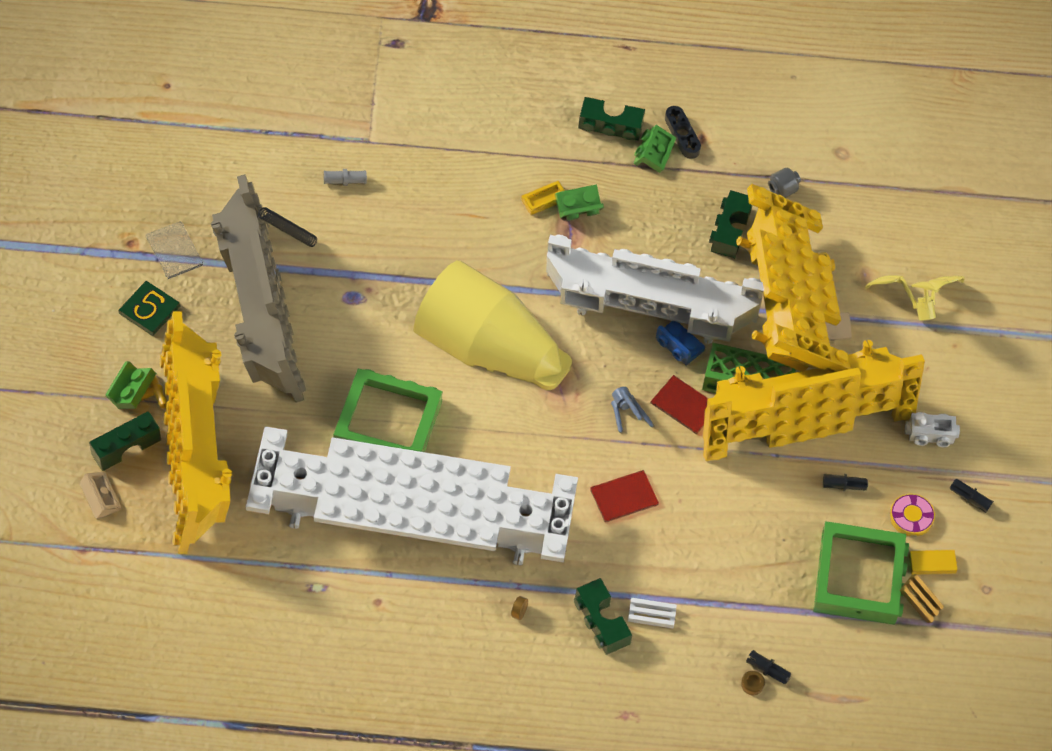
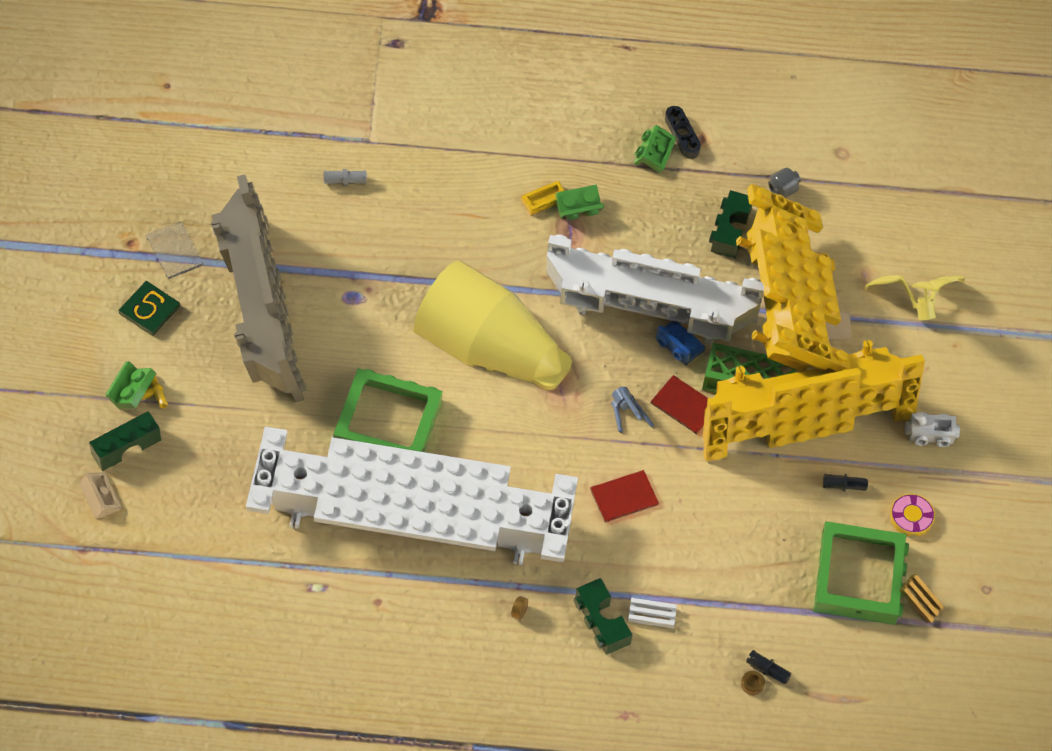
(191, 436): yellow piece -> none
(272, 219): black piece -> none
(626, 125): dark green arch -> none
(933, 562): yellow tile -> none
(971, 495): black axle -> none

